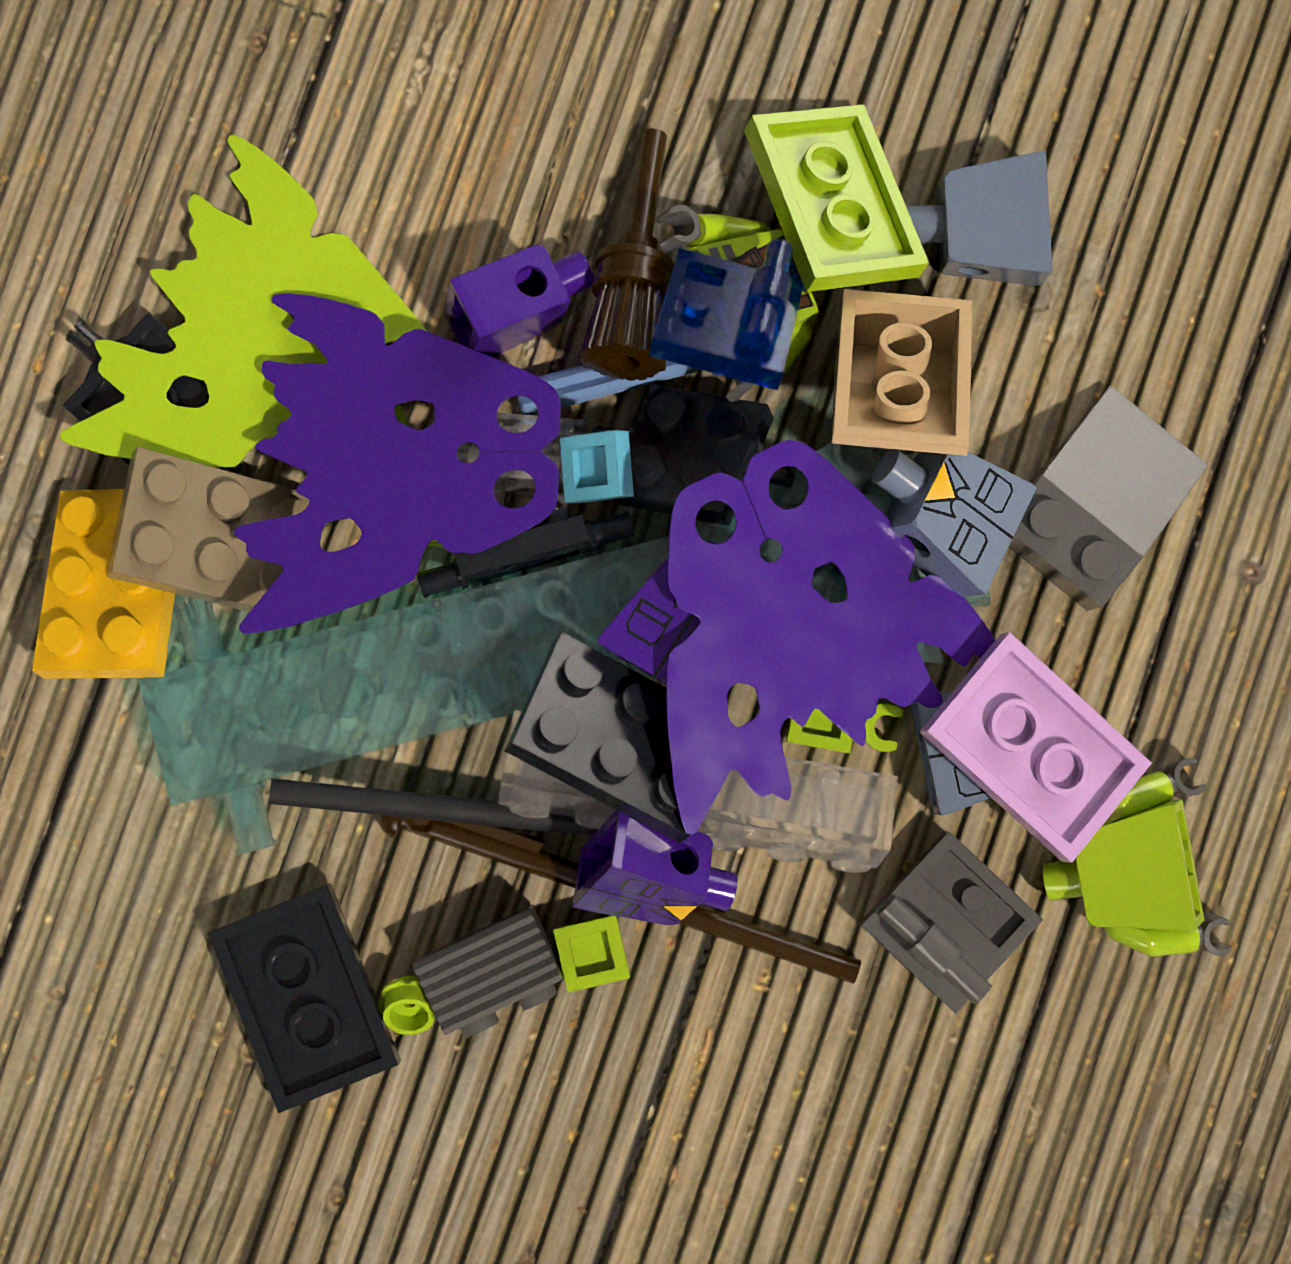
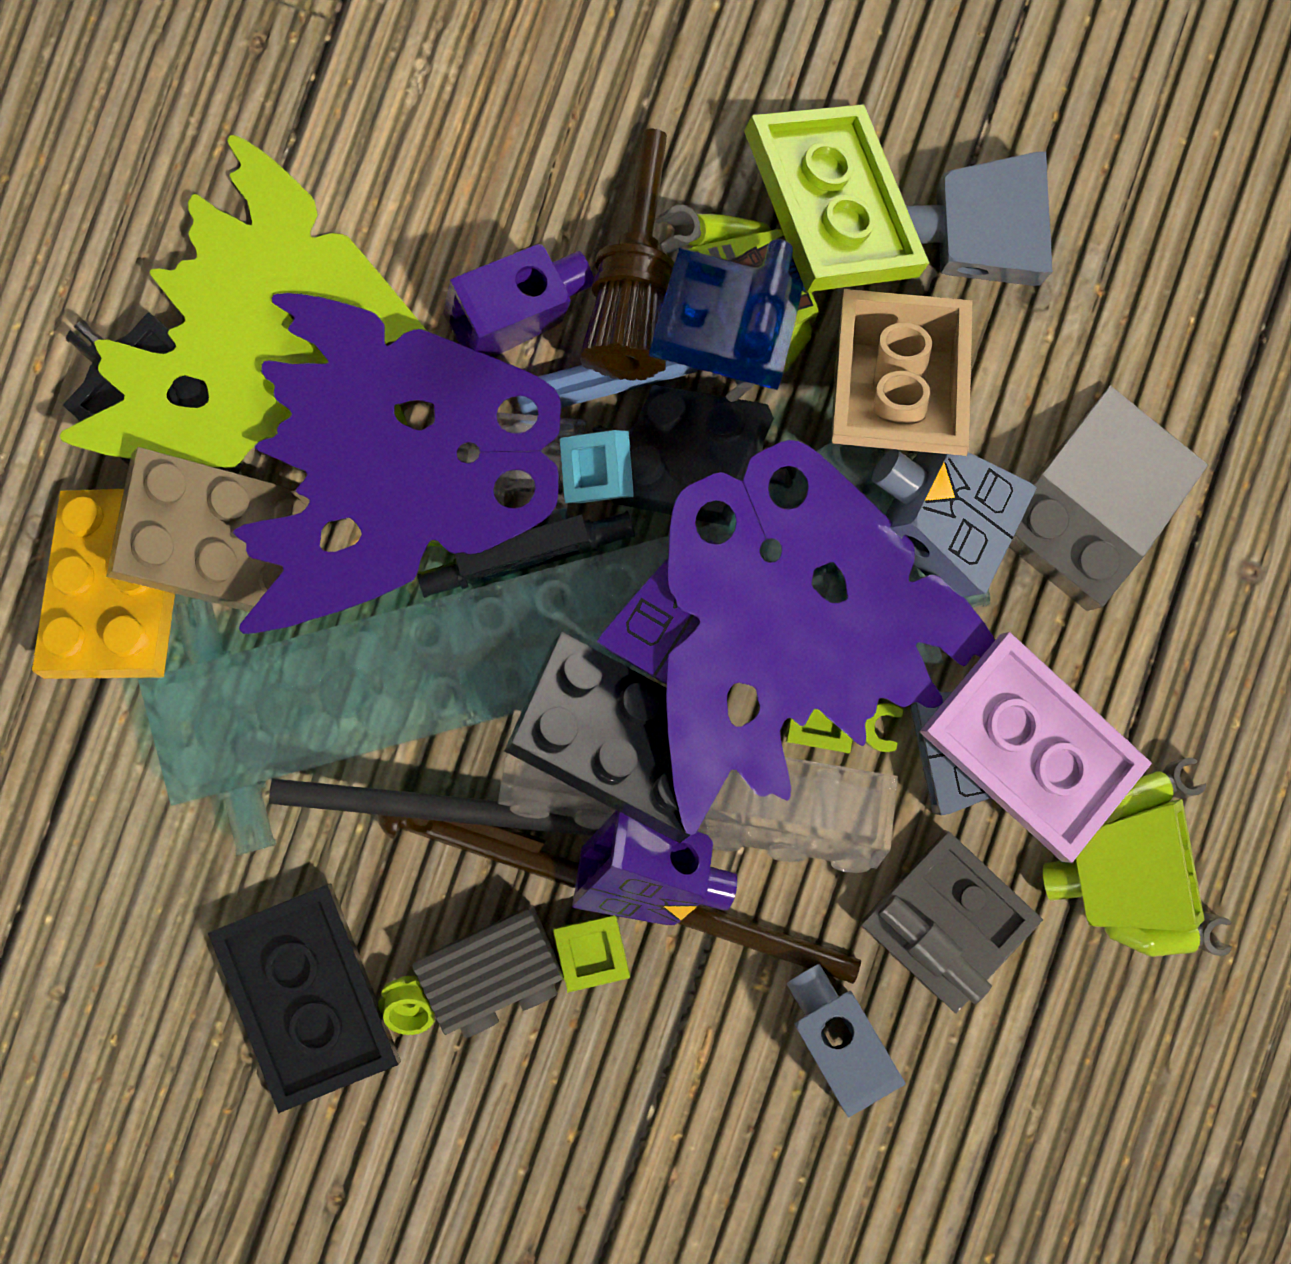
(862, 1069): none -> sand blue torso

